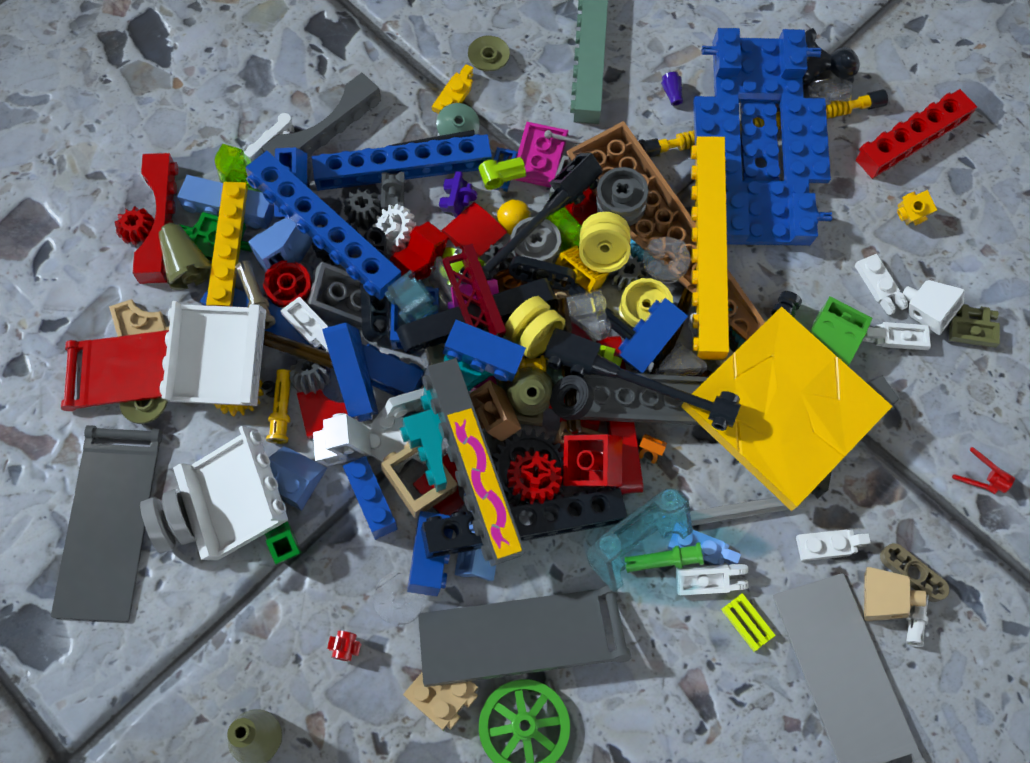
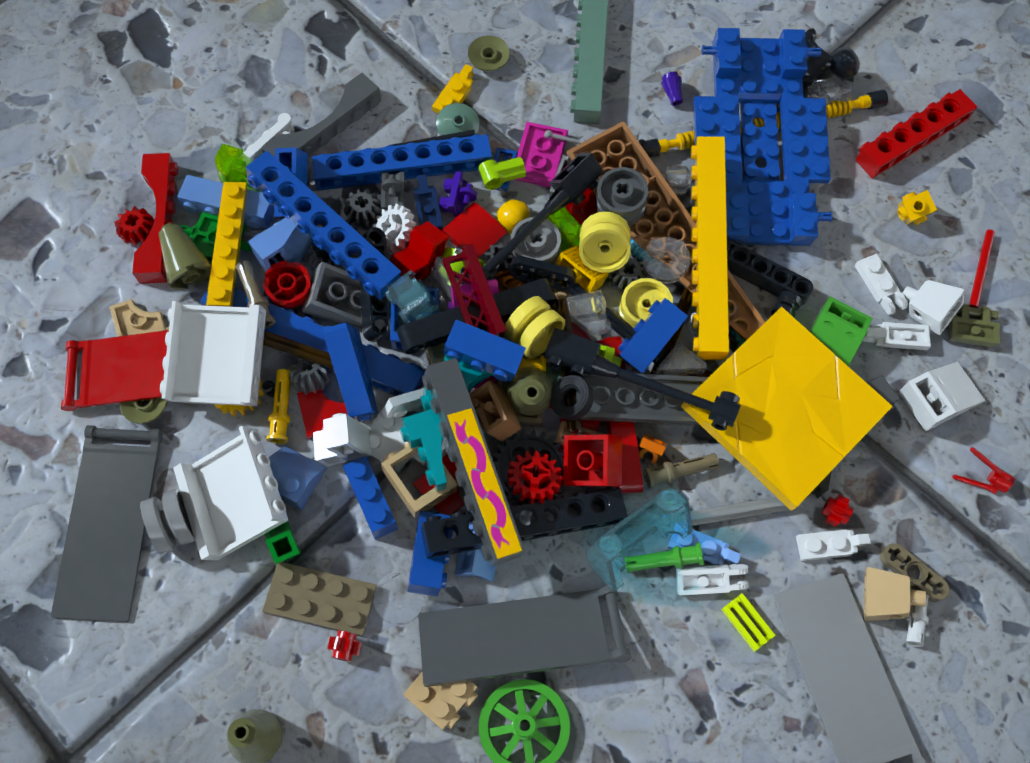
(306, 322): white hinge -> none
(320, 598): none -> dark tan plate
(427, 203): none -> dark blue hinge
(670, 472): none -> dark tan pin
(678, 178): none -> clear head
(770, 272): none -> black beam
(837, 510): none -> red gear
(940, 395): none -> white slope
(982, 268): none -> red bar

